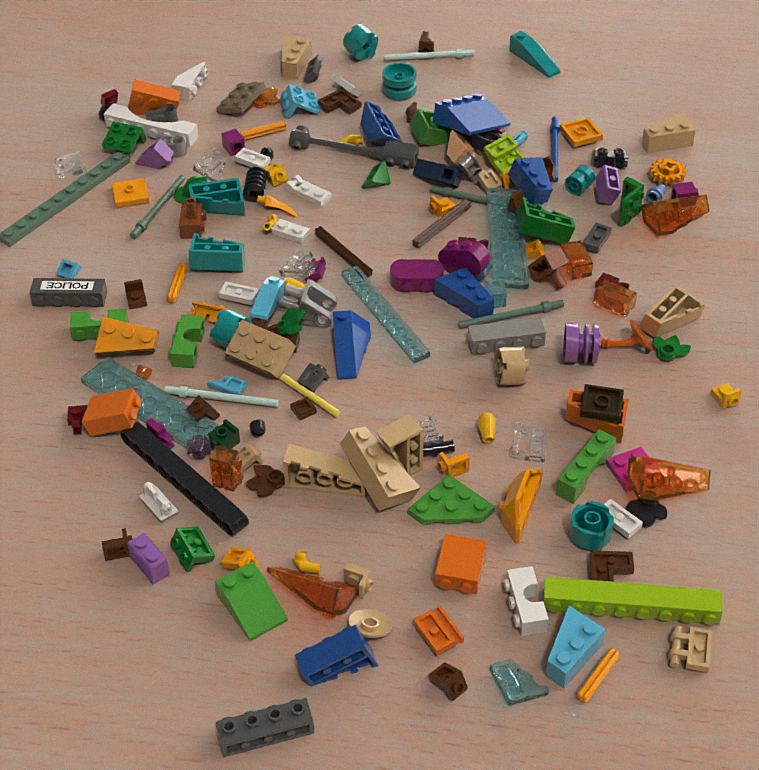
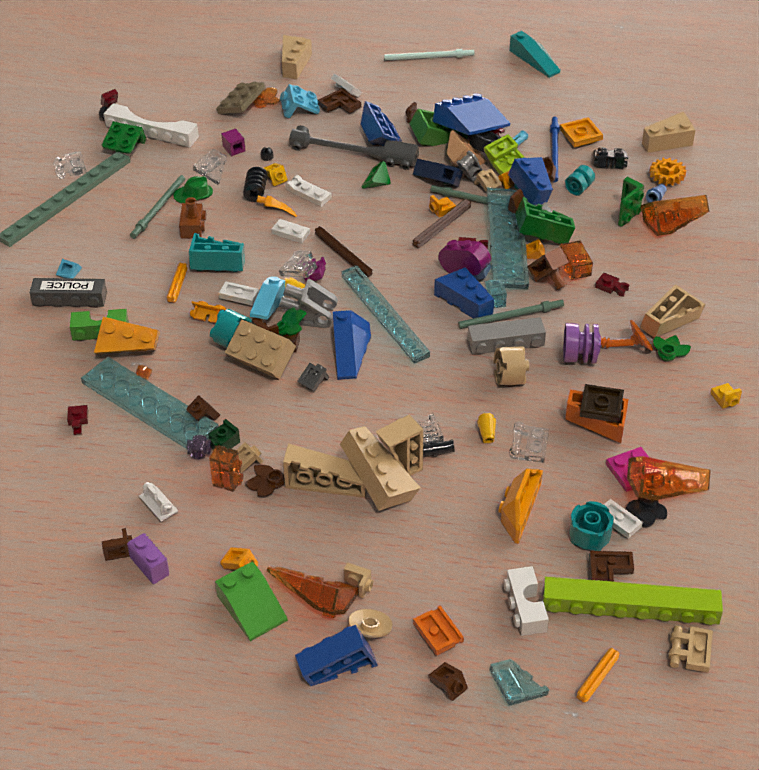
(111, 412): orange brick -> none
(130, 192): light orange plate -> none
(135, 294): reddish brown bracket -> none
(150, 97): orange wedge -> none
(156, 155): medium lavender slope -> none
(160, 432): magenta plate -> none
(166, 114): dark grey piece -> none
(175, 143): light grey piece -> none
(184, 346): bright green arch -> none
(184, 391): light aqua bar -> none
(185, 479): black beam -> none
(190, 81): white slope -> none
(191, 547): green bracket -> none
(219, 196): teal wedge -> none
(228, 385): medium azure tile -> none
(251, 158): white plate -> none
(257, 427): black hinge -> none
(263, 130): light orange axle -> none
(265, 727): dark grey brick -> none
(272, 221): yellow arm -> none
(303, 408): reddish brown tile -> none
(304, 565): yellow arm -> none
(307, 393): light yellow bar -> none
(313, 69): dark grey plate -> none
(352, 139): yellow arm -> none
(360, 42): teal brick -> none
(399, 81): teal wheel -> none
(415, 274): magenta brick -> none
(425, 43): reddish brown bracket -> none
(451, 504): bright green plate -> none
(454, 466): light orange bracket -> none
(460, 563): orange brick -> none
(574, 646): medium azure wedge -> none
(575, 477): bright green arch -> none
(597, 237): dark grey plate -> none
(608, 184): medium lavender brick -> none
(615, 298): clear orange brick -> none
(683, 190): magenta brick -> none

